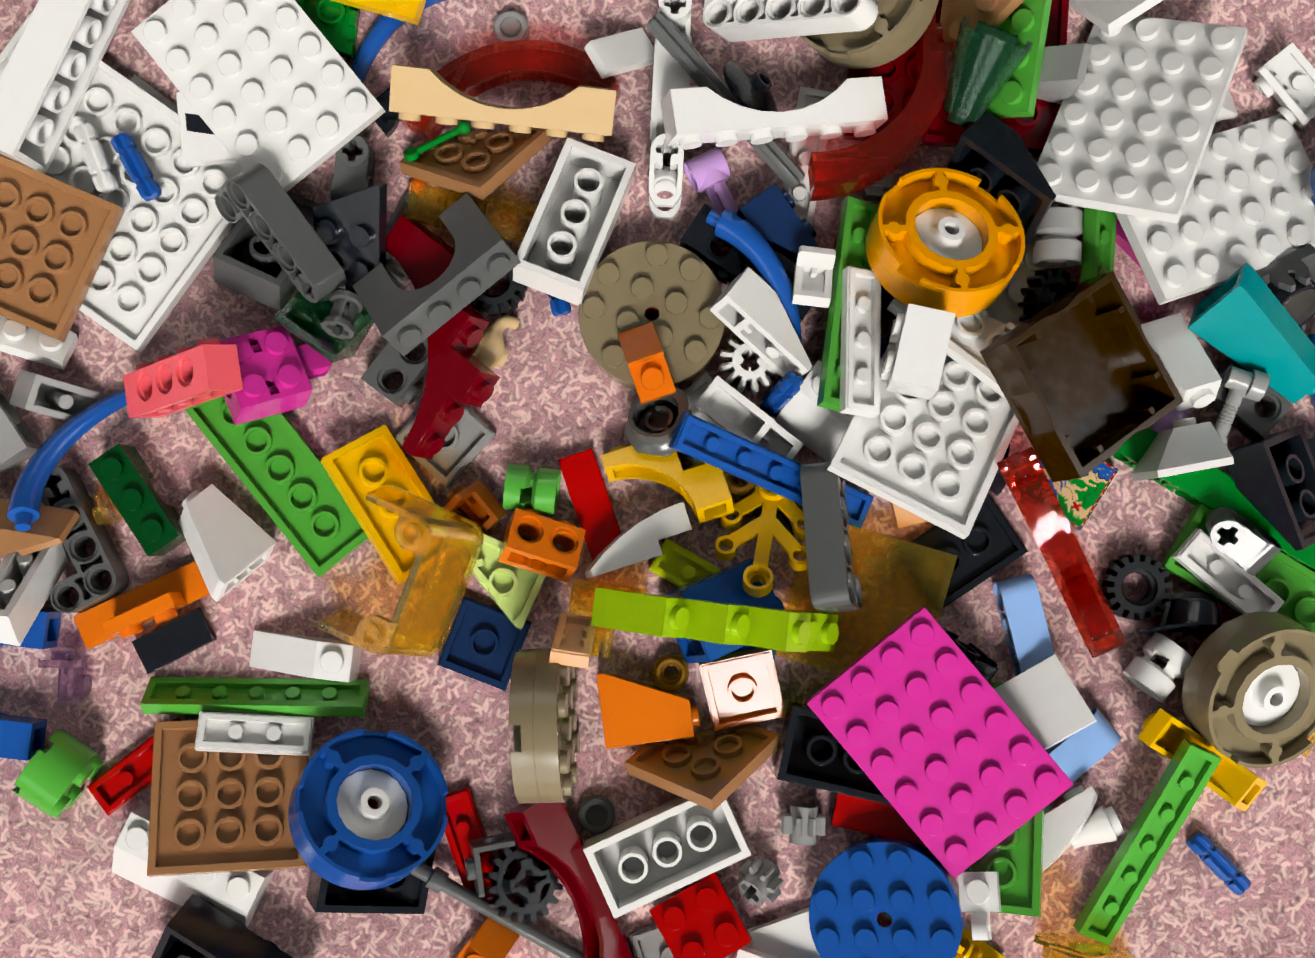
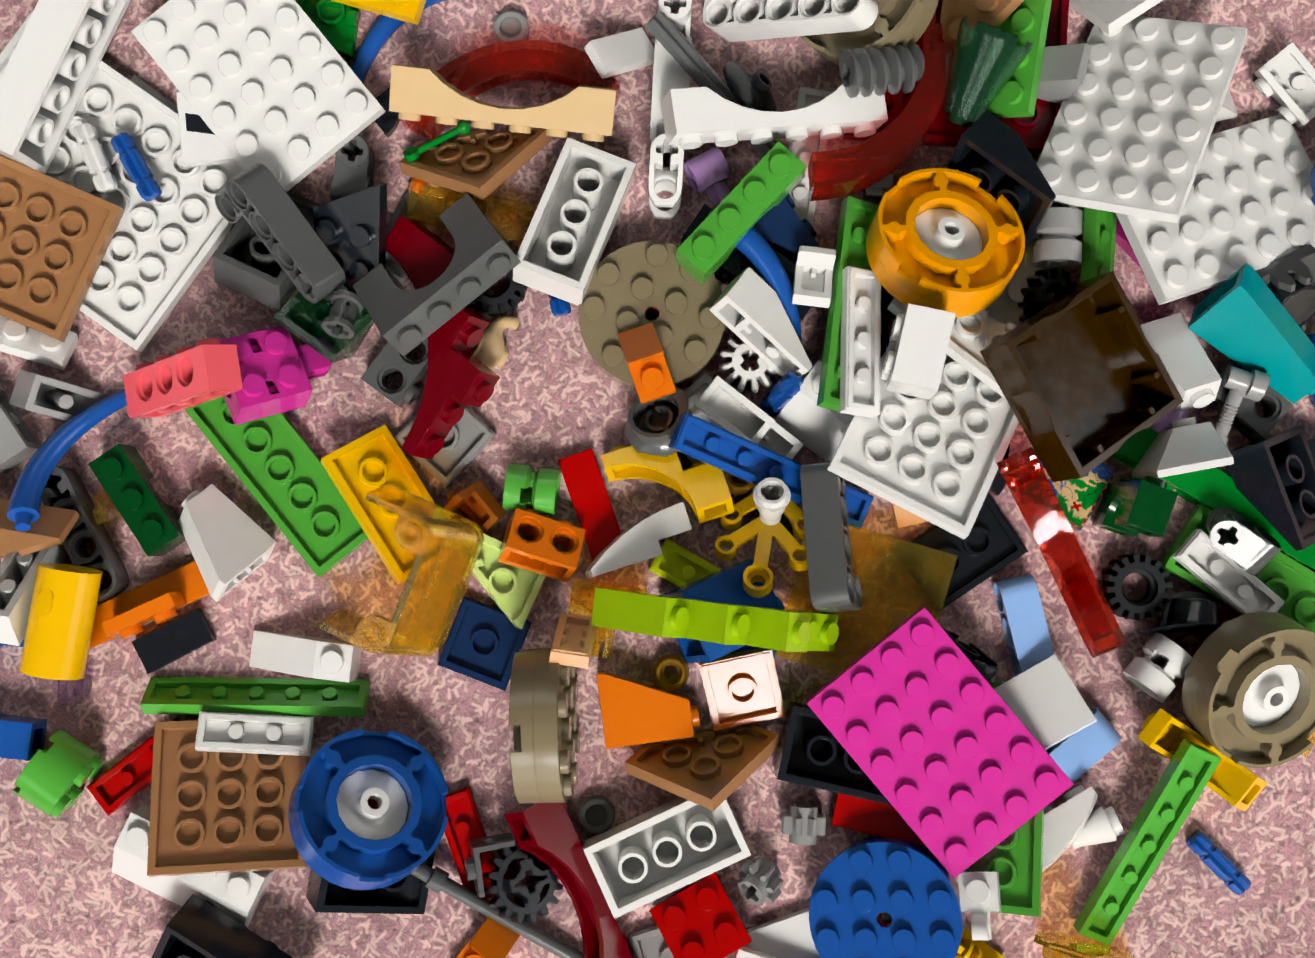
(60, 621): none -> yellow piece
(740, 210): none -> bright green arch
(771, 499): none -> white cone
(881, 69): none -> dark grey piece
(1136, 507): none -> dark green arch

